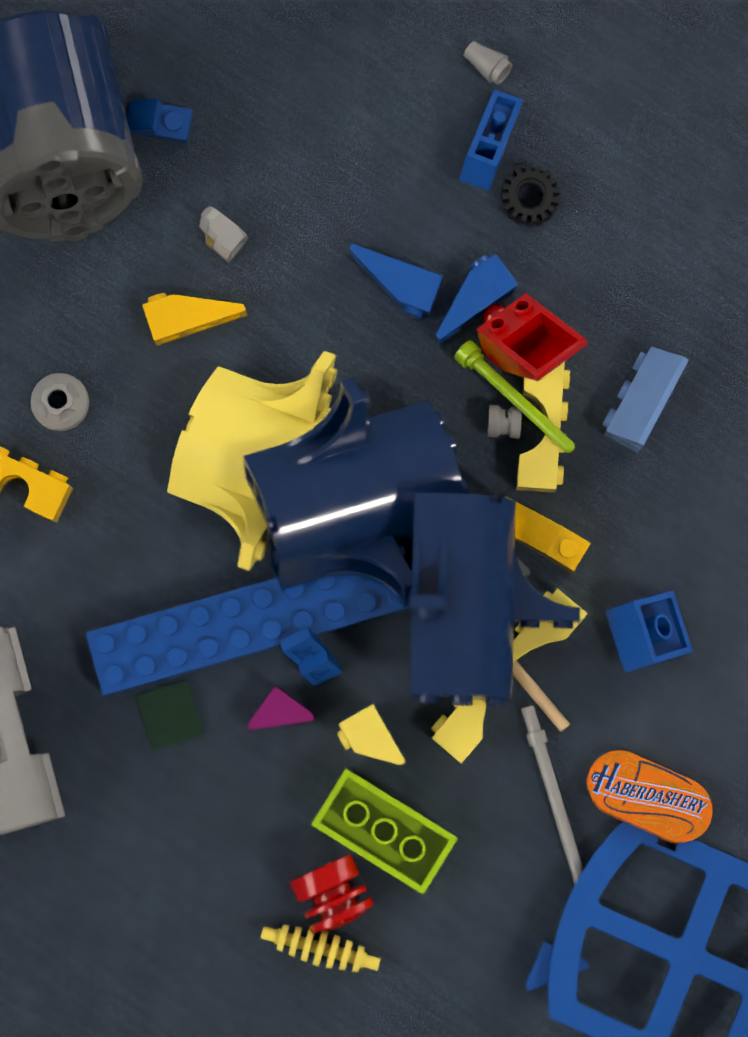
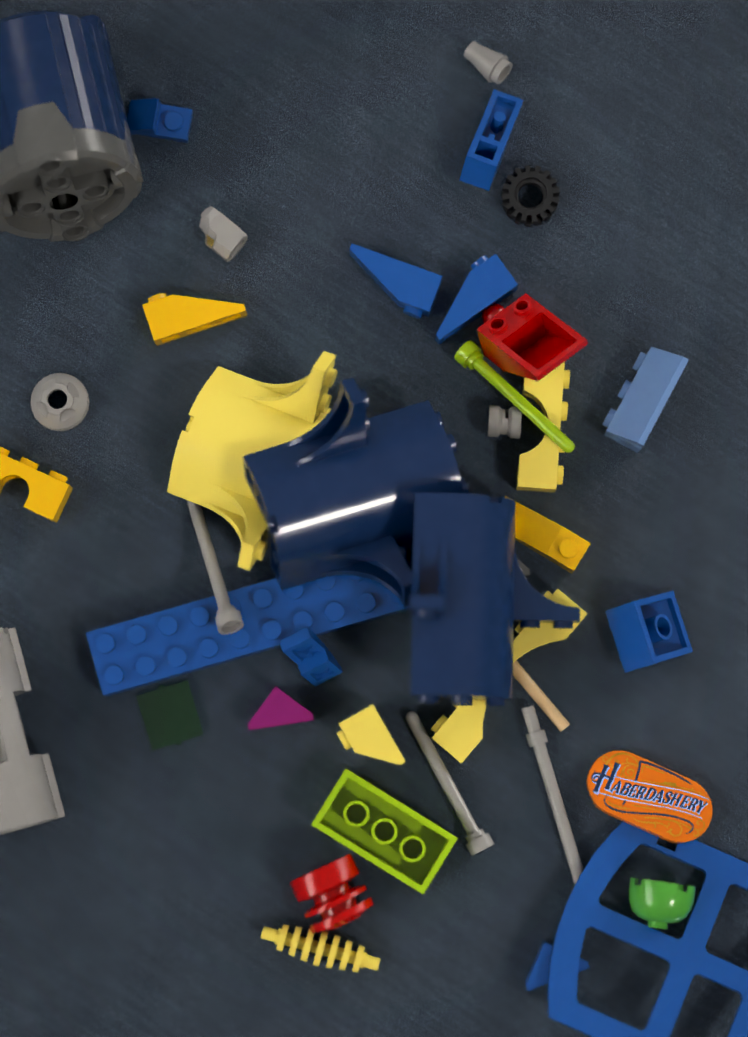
(228, 618): none -> light grey piece
(476, 837): none -> light grey piece
(660, 901): none -> bright green cylinder

